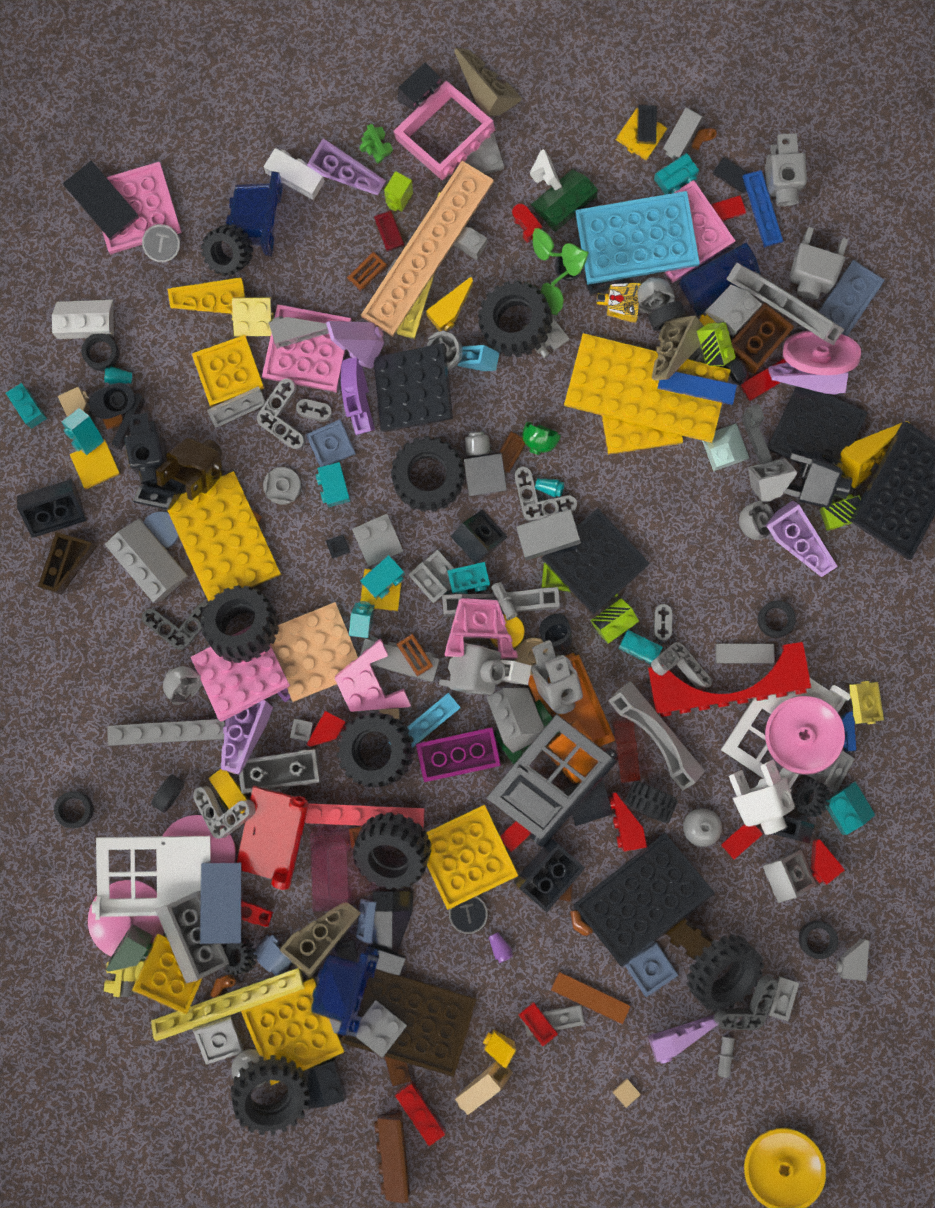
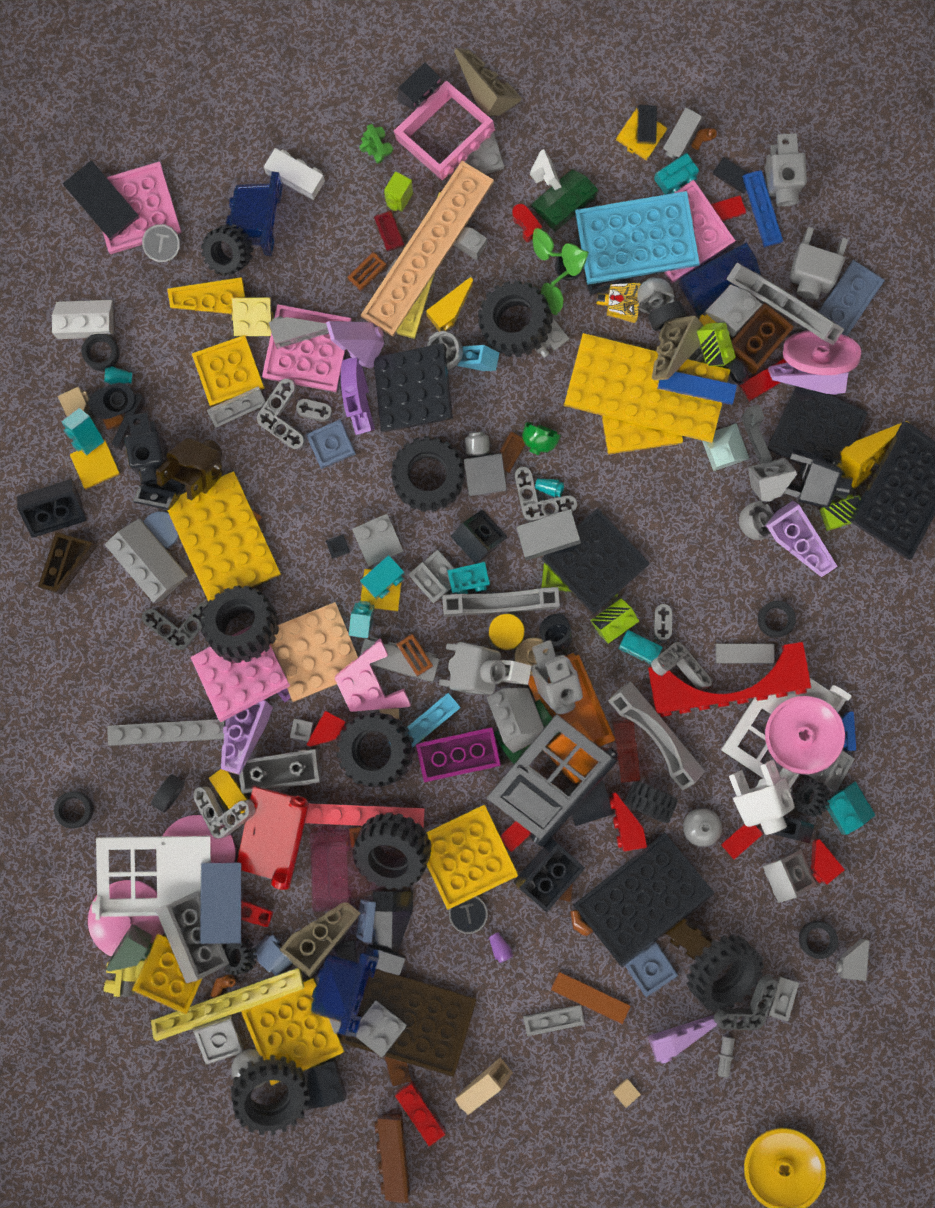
(26, 405): teal brick -> none
(180, 684): light grey cylinder -> none
(282, 485): light grey tile -> none
(333, 485): teal brick -> none
(338, 166): lavender wedge -> none
(479, 620): bright pink wing -> none
(499, 1047): yellow slope -> none
(504, 601): light grey axle -> none
(538, 1024): red tile -> none
(866, 702): light yellow plate -> none

